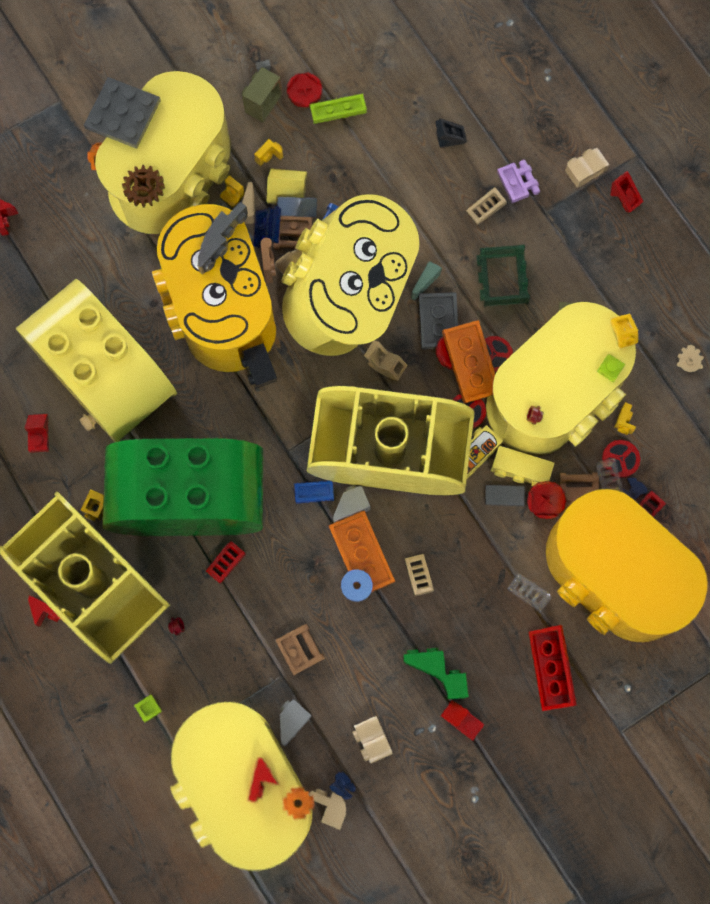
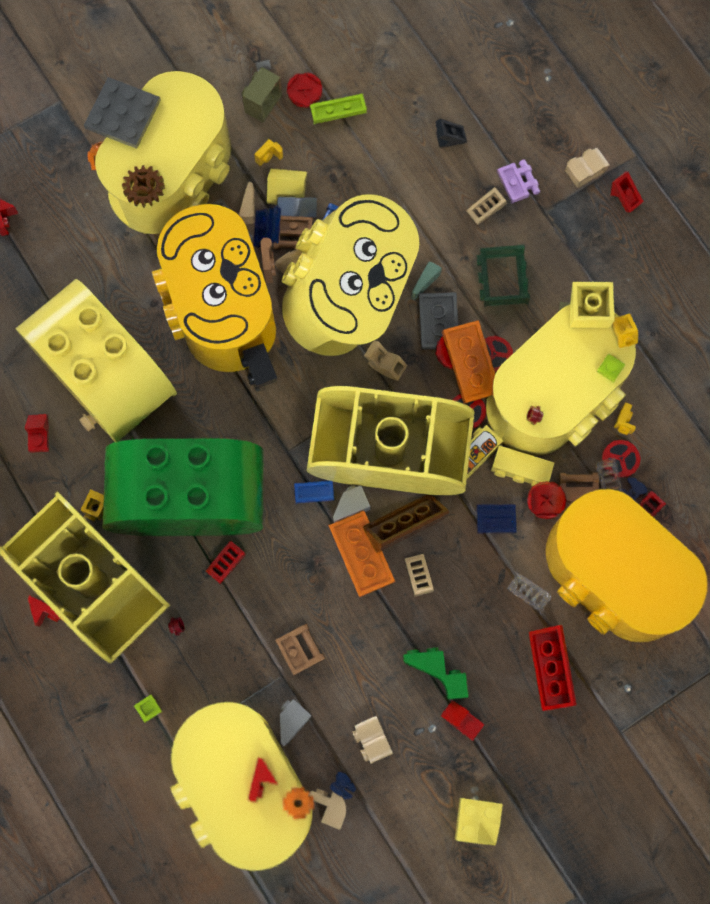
(215, 240): dark grey slope -> none
(233, 193): yellow bracket -> none
(350, 592): medium blue piece -> none
(405, 522): none -> reddish brown slope
(478, 821): none -> light yellow slope
(496, 518): none -> clear blue plate
(504, 495): dark grey tile -> none
(592, 305): none -> light yellow slope
(690, 359): tan piece -> none

